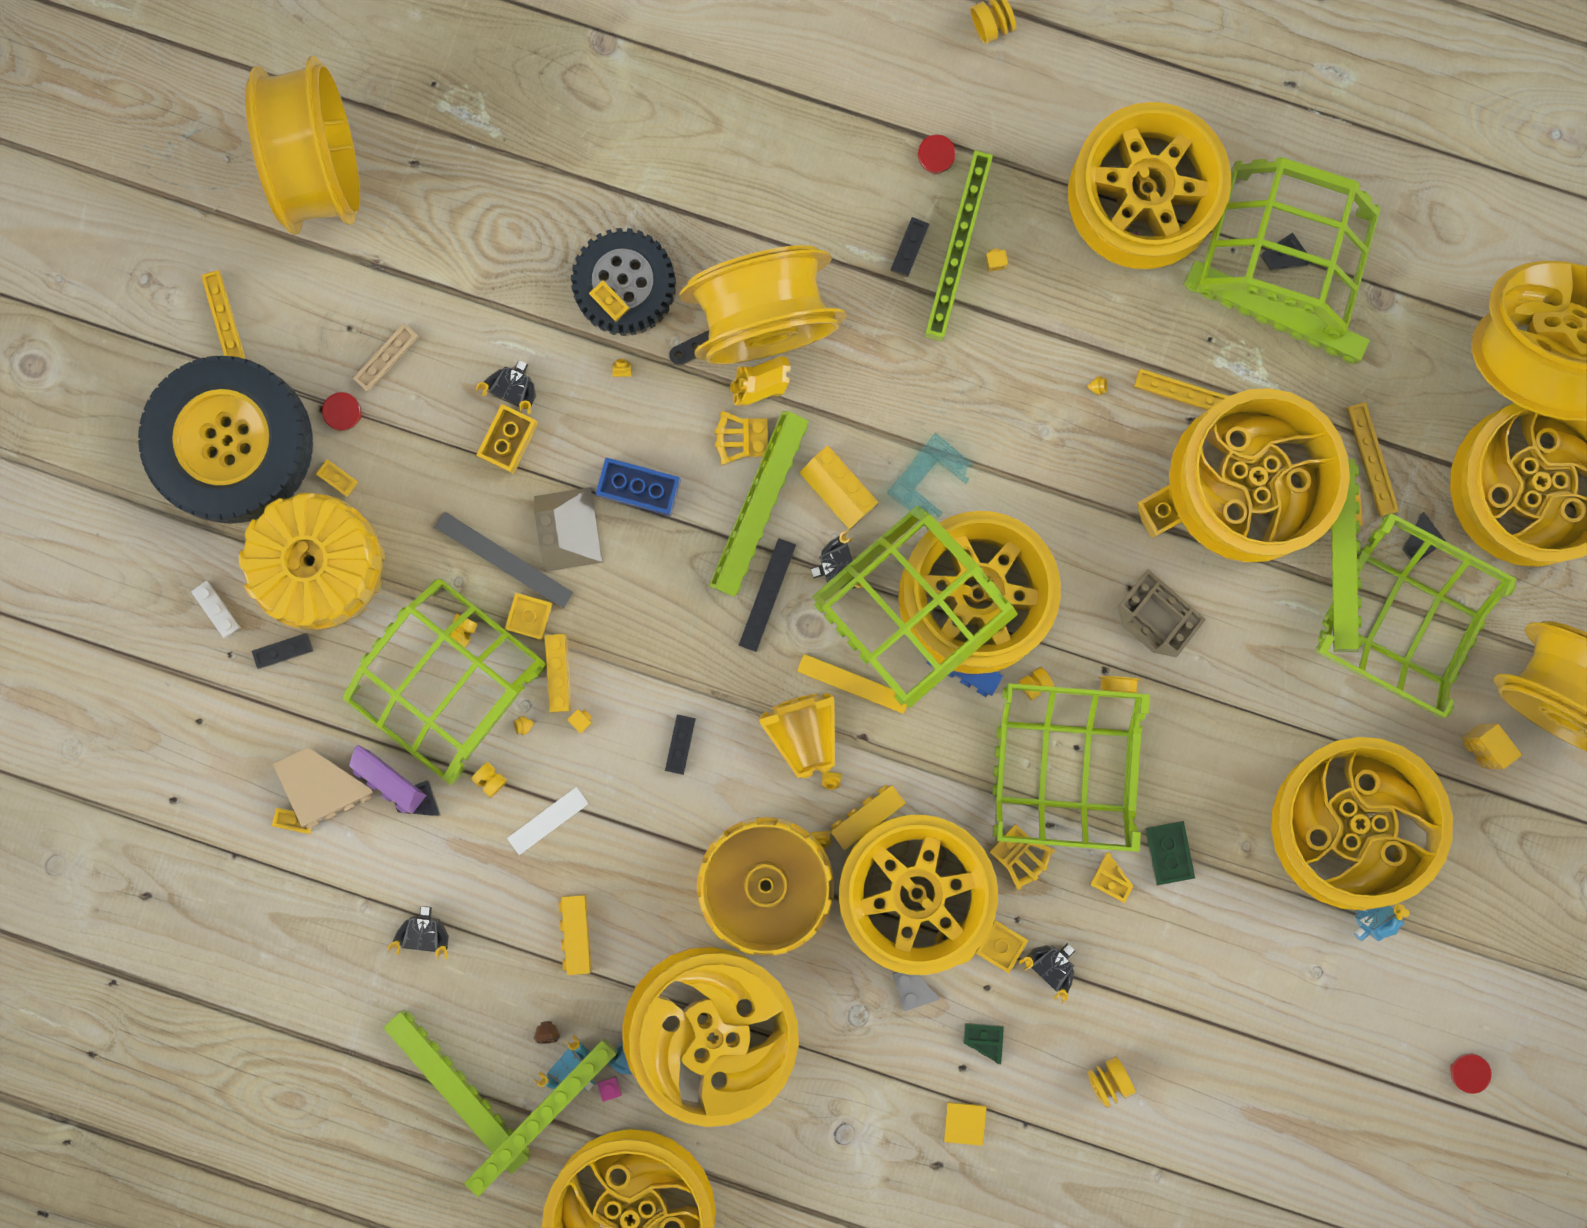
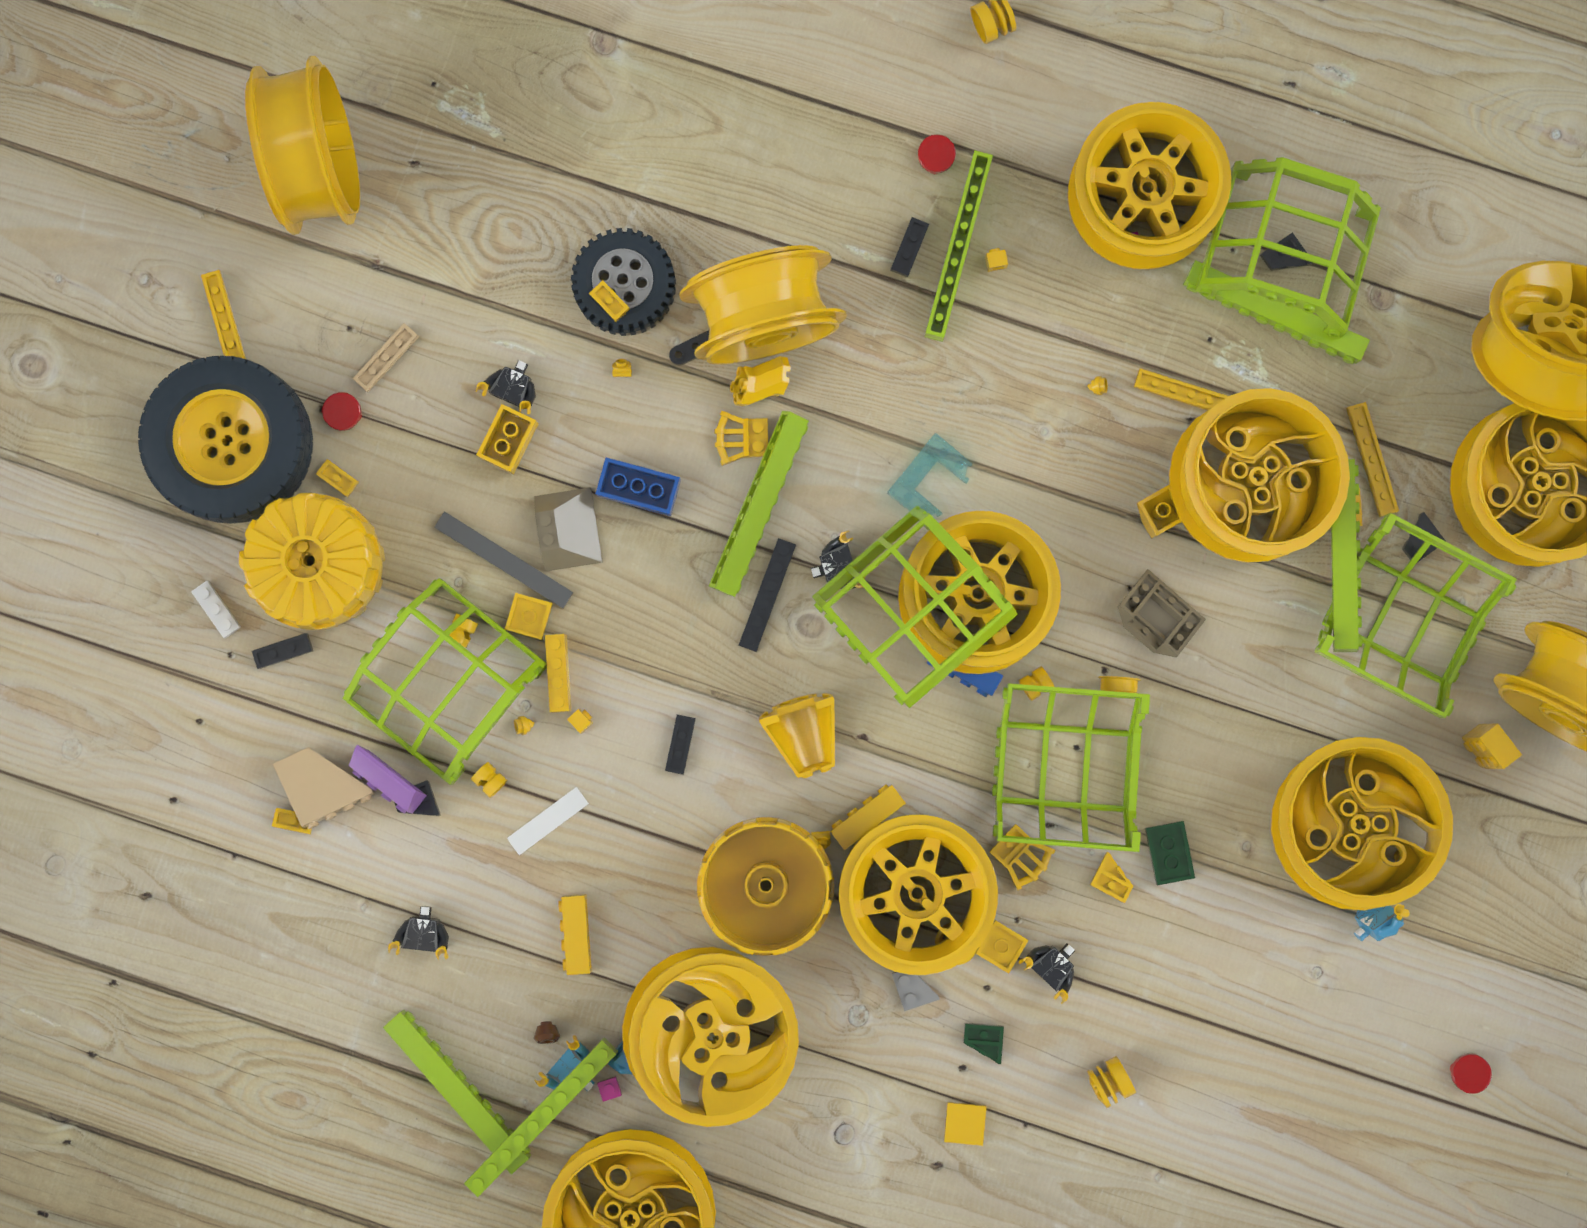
(831, 780): yellow plate -> none
(838, 487): yellow slope -> none
(850, 682): yellow tile -> none

